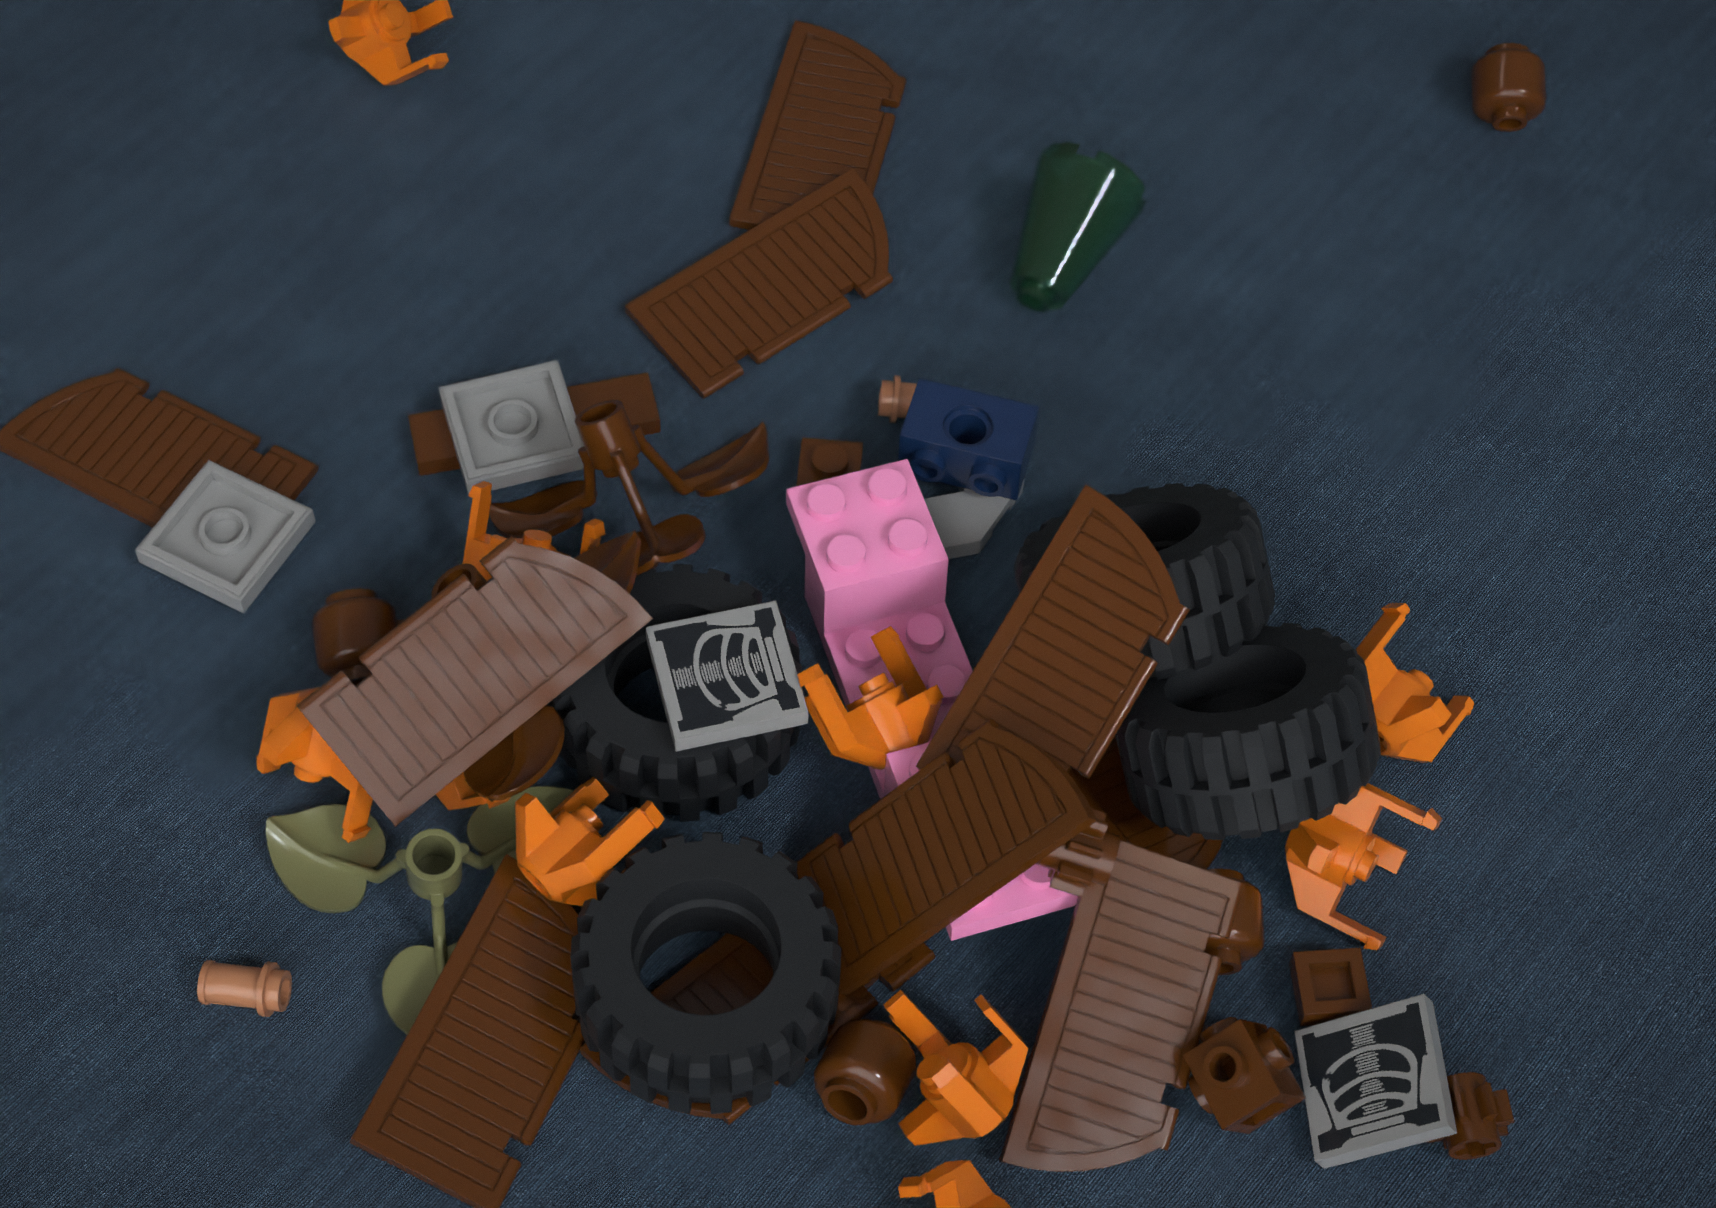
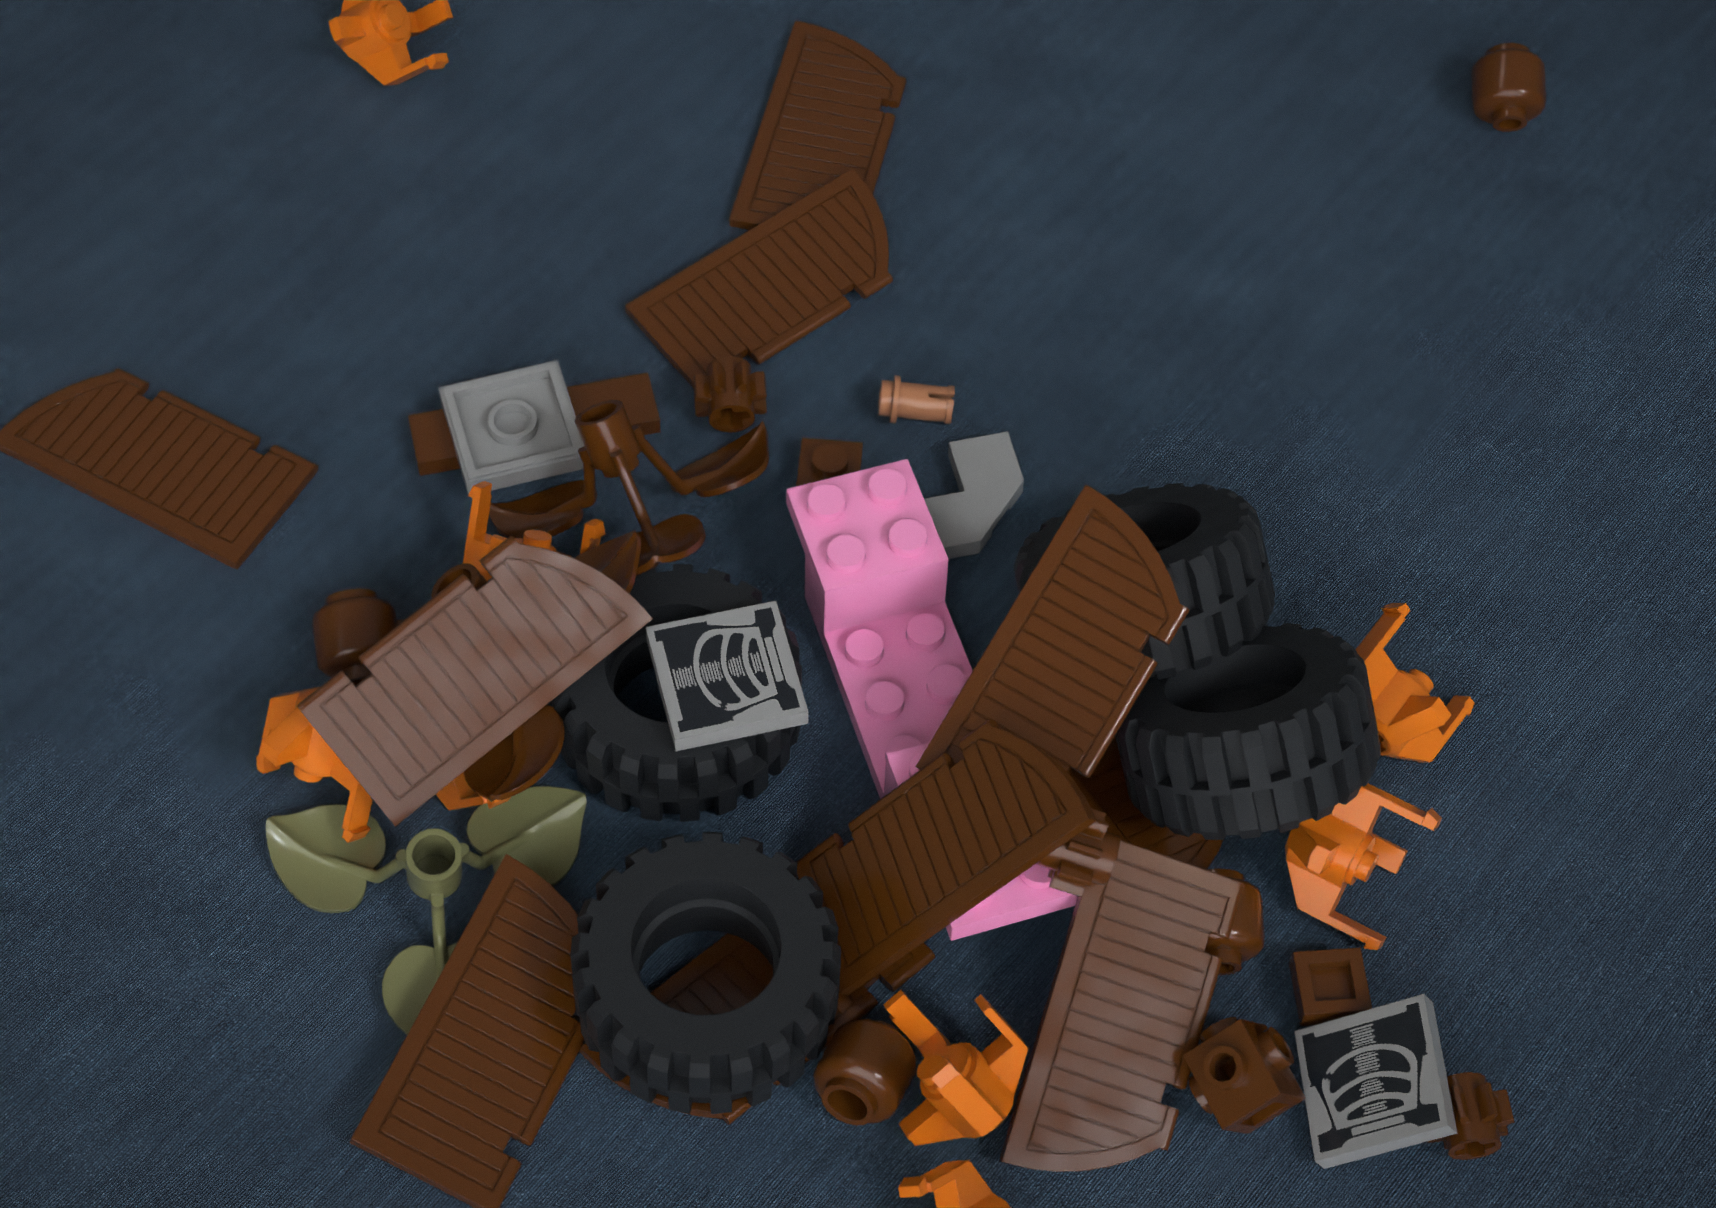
(225, 536): light grey tile -> none
(245, 986): nougat pin -> none
(563, 848): orange piece -> none
(730, 394): none -> reddish brown gear
(885, 716): orange piece -> none
(968, 439): dark blue brick -> none
(1071, 223): clear green cone -> none

